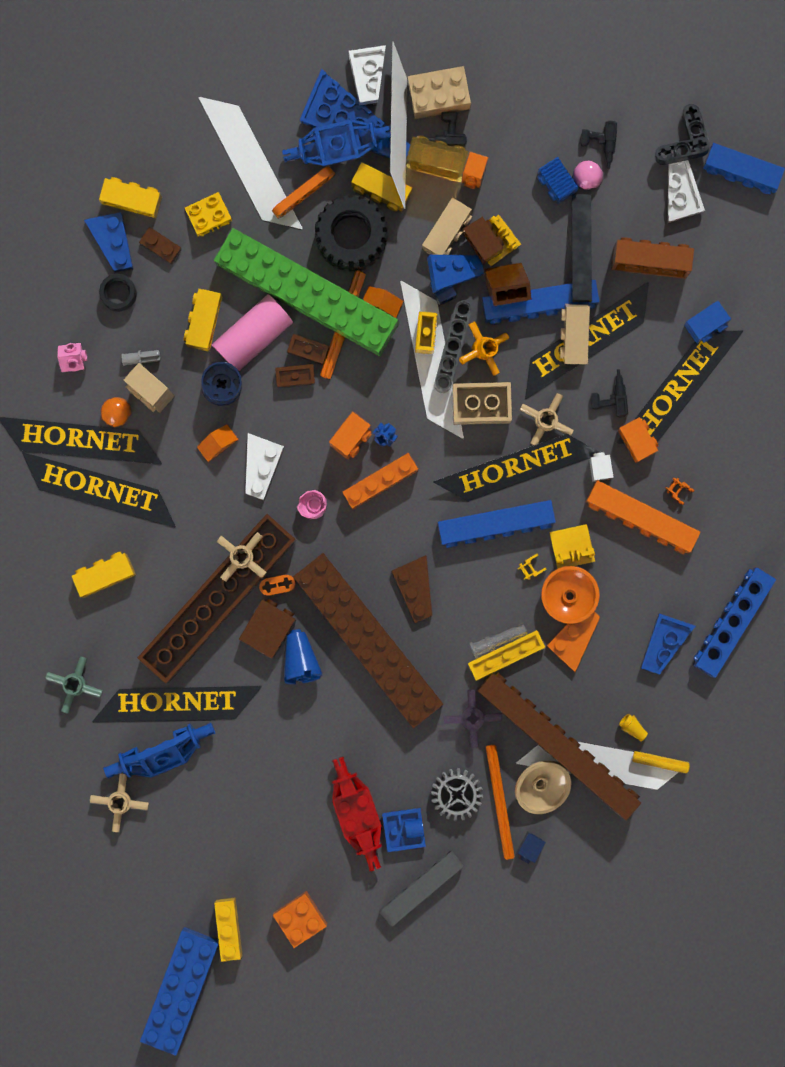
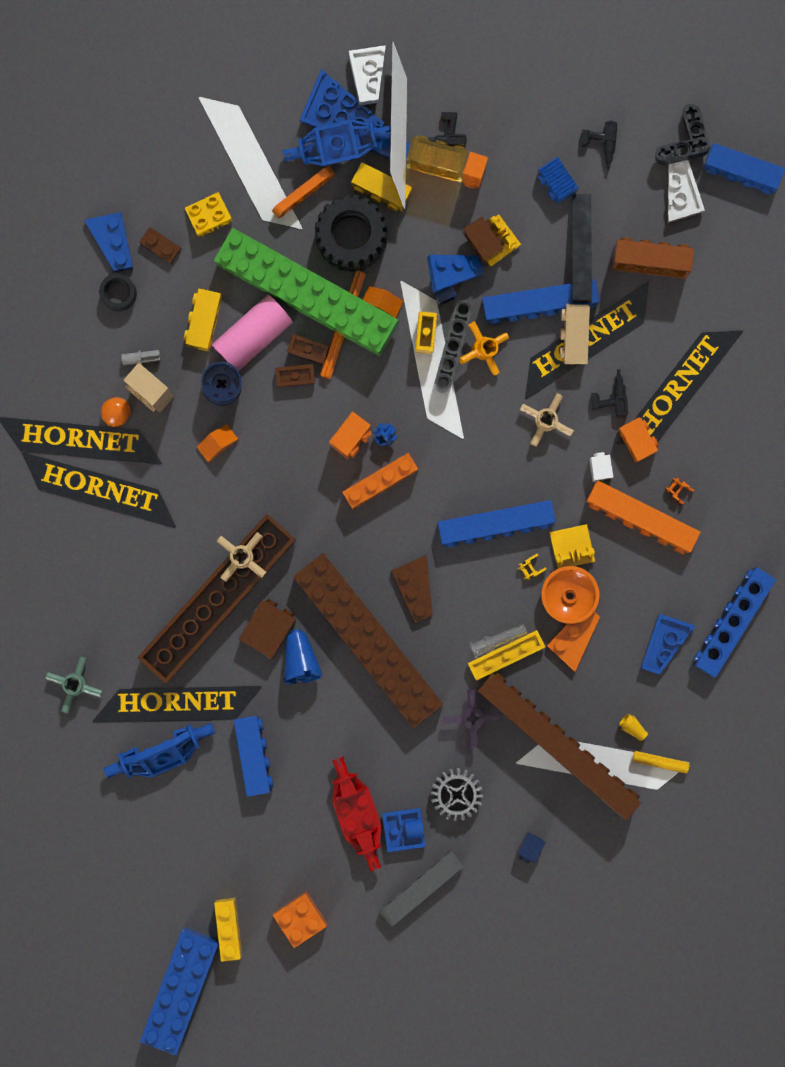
(71, 357): bright pink brick -> none
(103, 574): yellow brick -> none
(120, 793): tan bar -> none
(130, 197): yellow brick -> none
(252, 755): none -> blue brick
(261, 465): white wing -> none
(275, 580): orange beam -> none
(312, 504): bright pink hair -> none
(439, 92): tan brick -> none
(447, 228): tan brick -> none
(482, 403): tan brick -> none
(500, 803): orange axle -> none
(507, 284): reddish brown brick -> none
(516, 467): black sticker -> none
(546, 794): tan dish -> none
(587, 175): bright pink hair -> none
(707, 322): blue brick -> none

